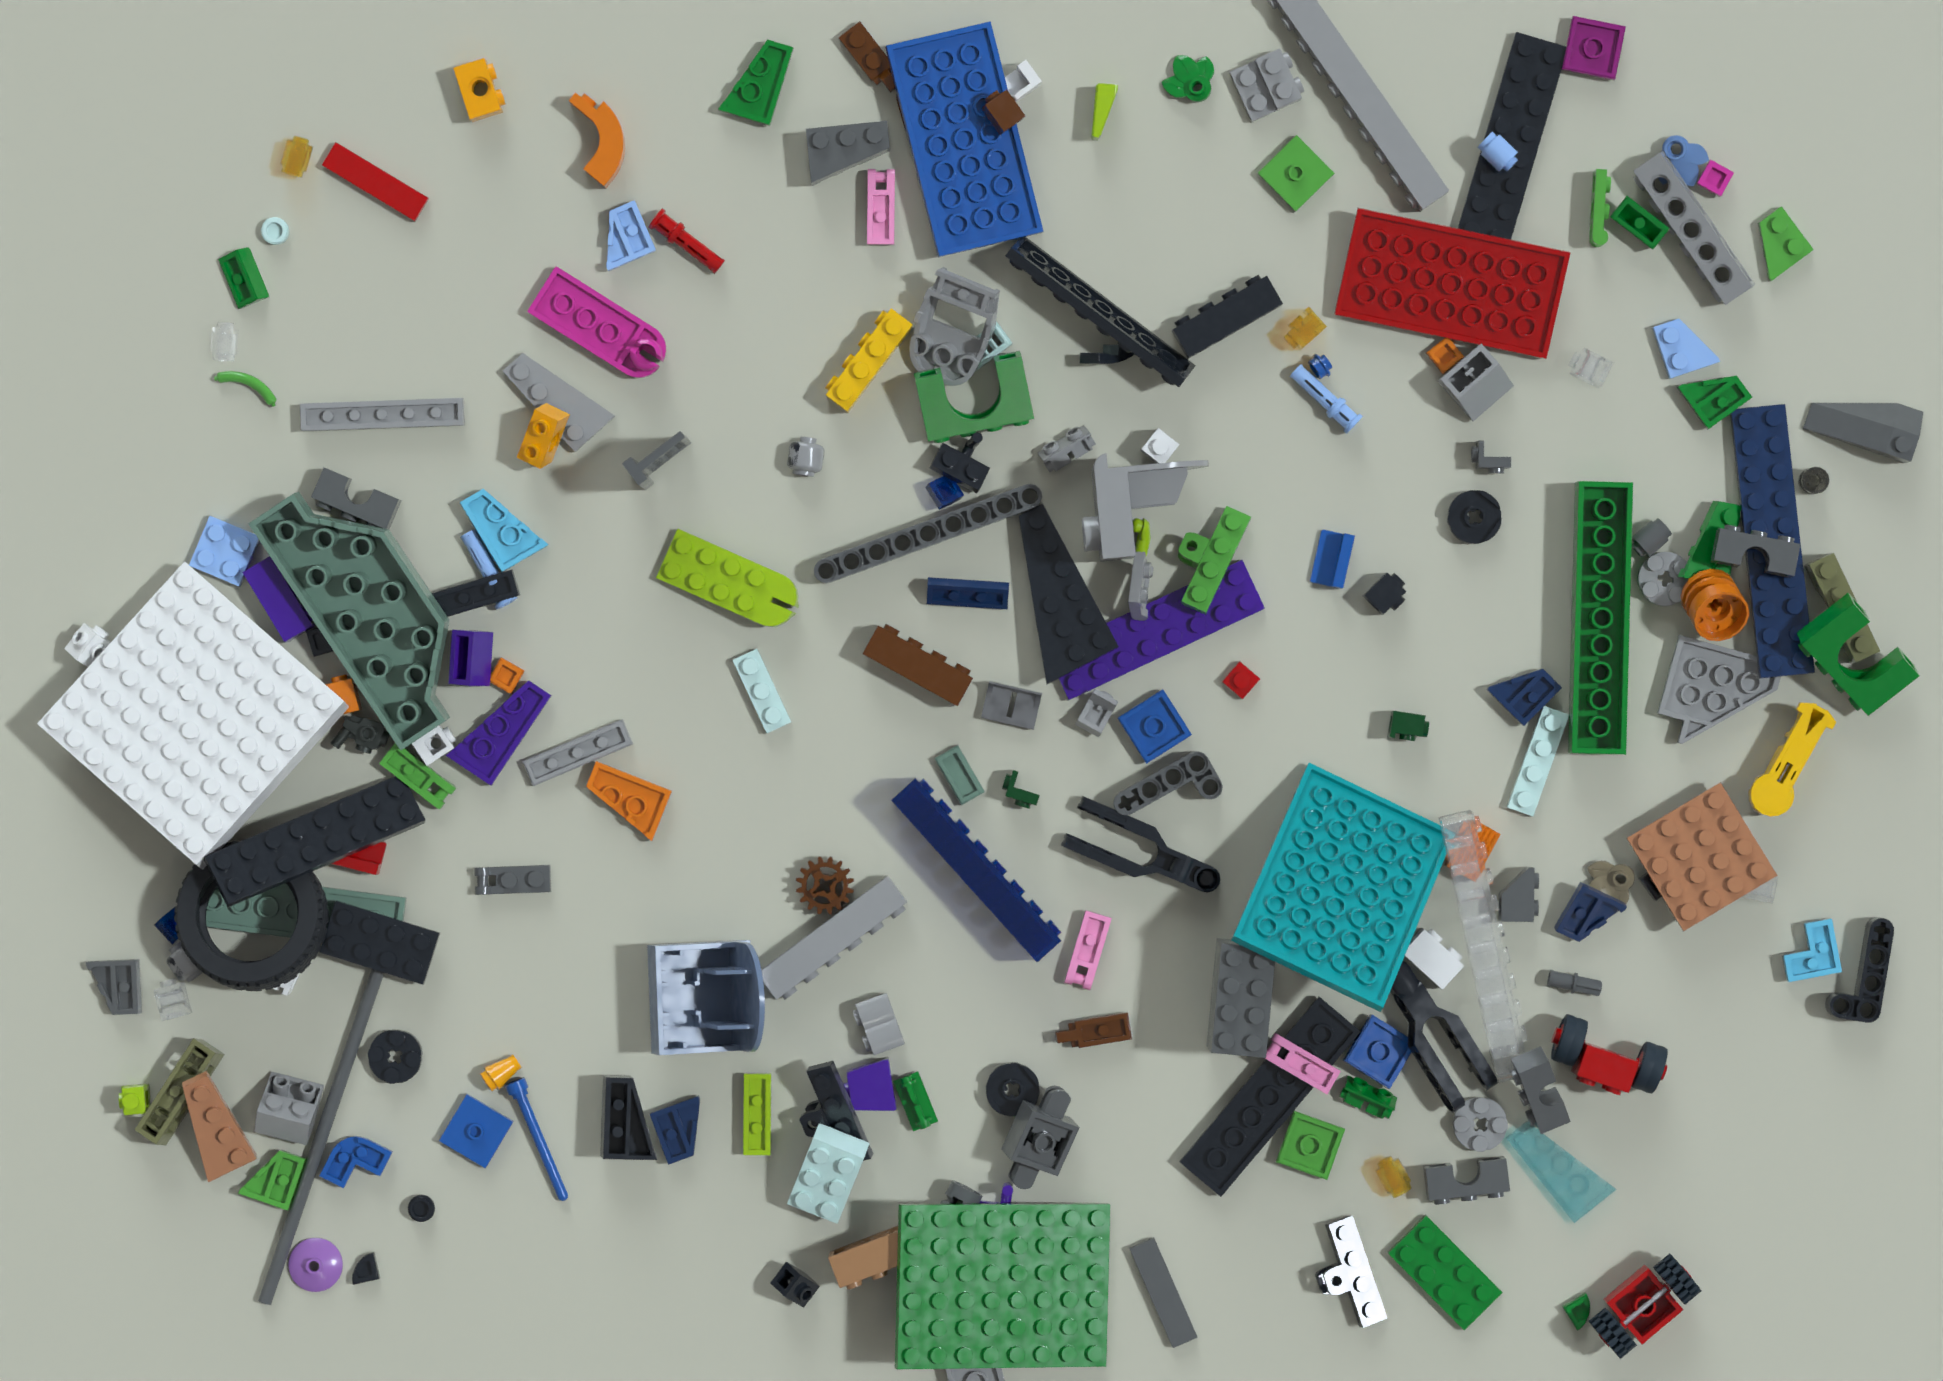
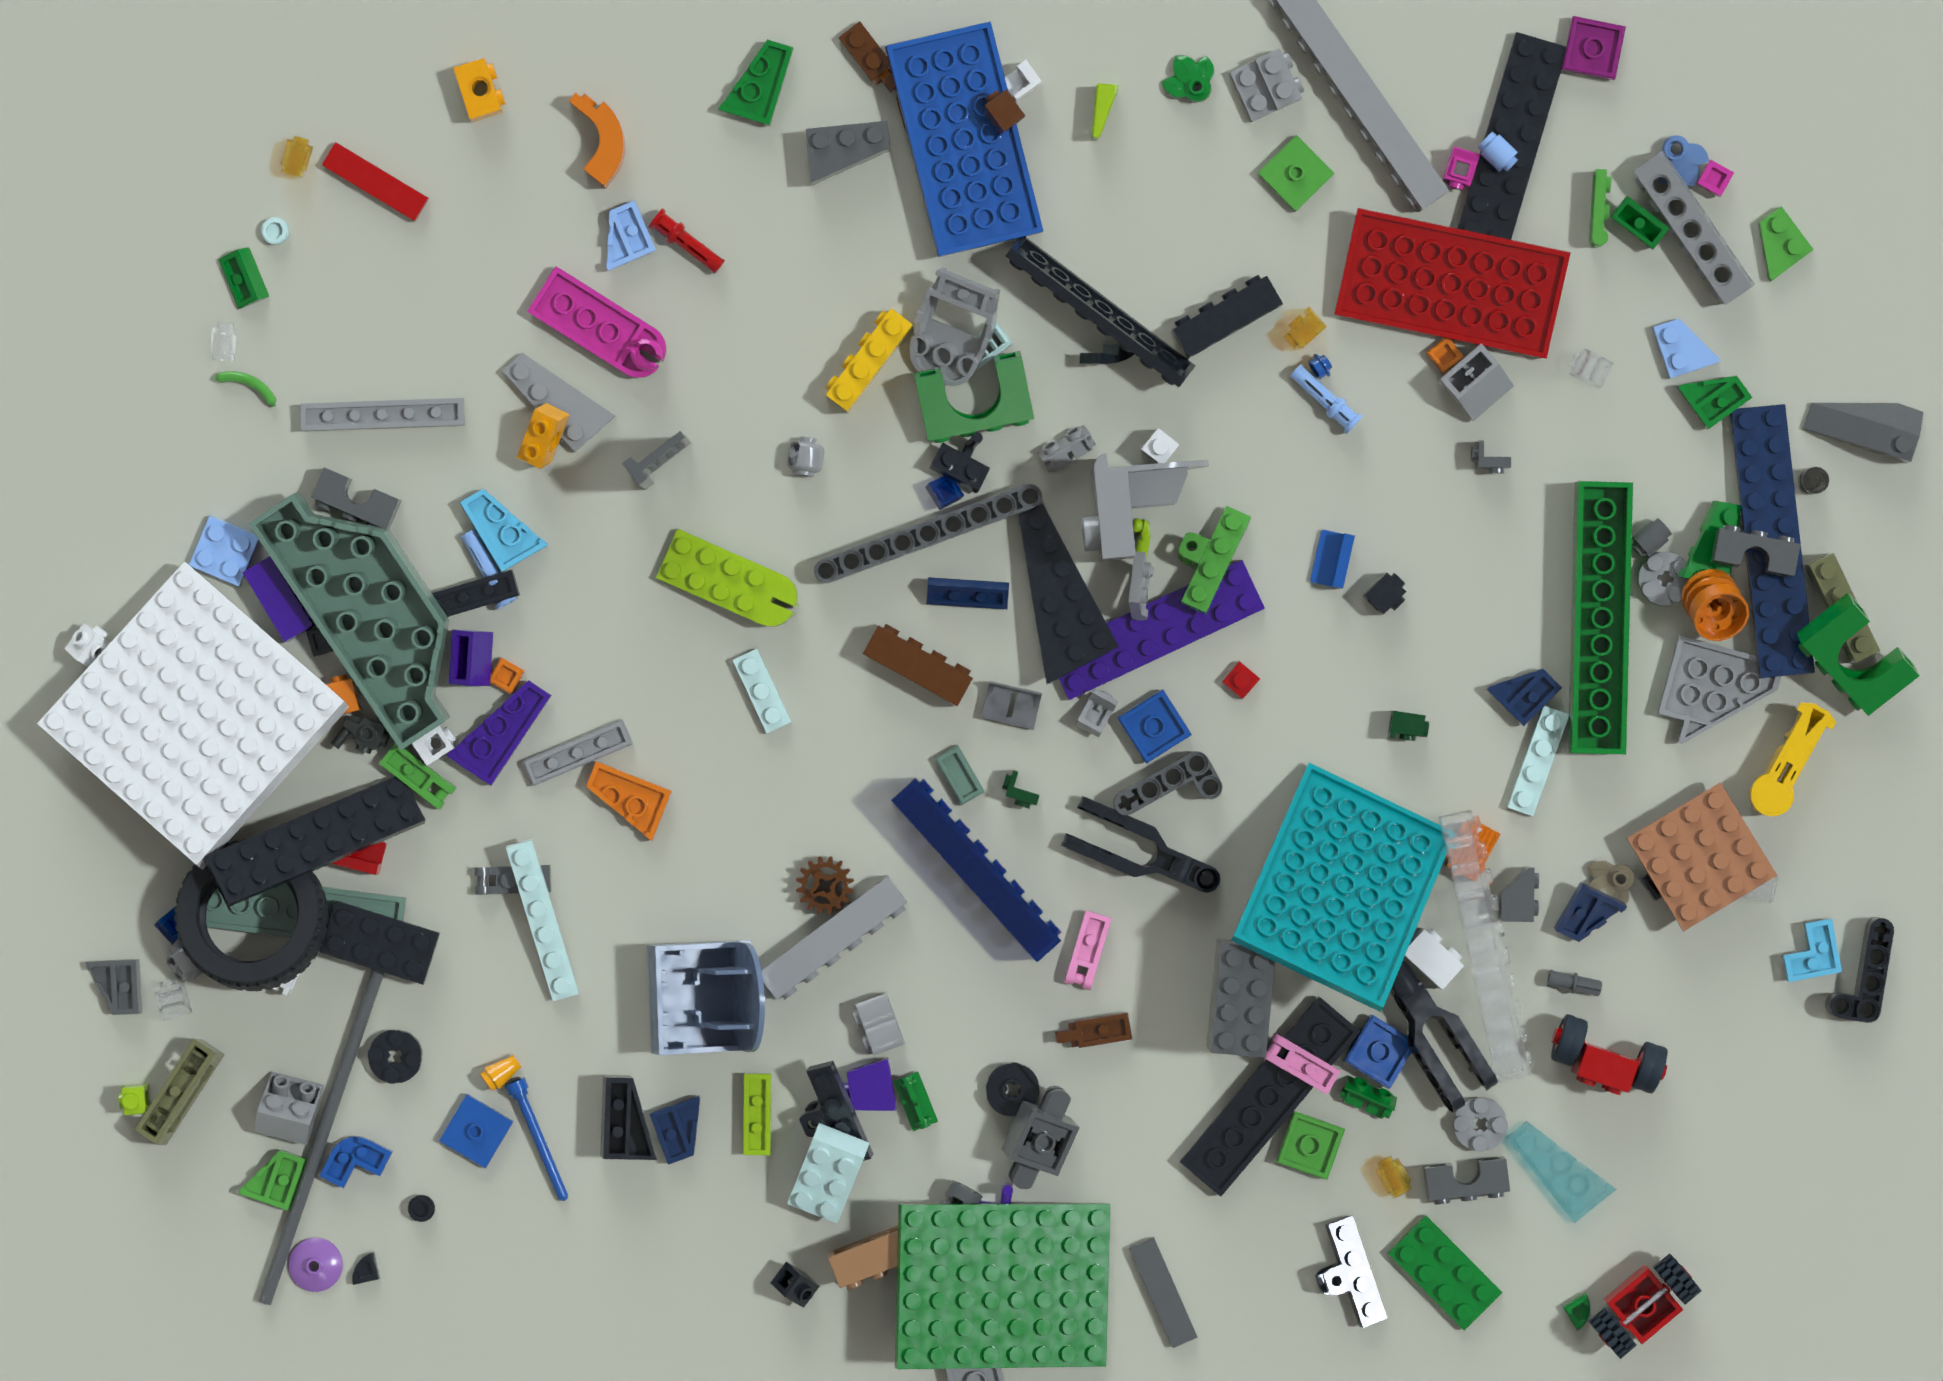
(216, 1129): nougat wing -> none
(542, 920): none -> light aqua plate
(881, 208): bright pink plate -> none
(1459, 520): black plate -> none
(1460, 168): none -> dark pink window
(1533, 1073): dark grey arch -> none

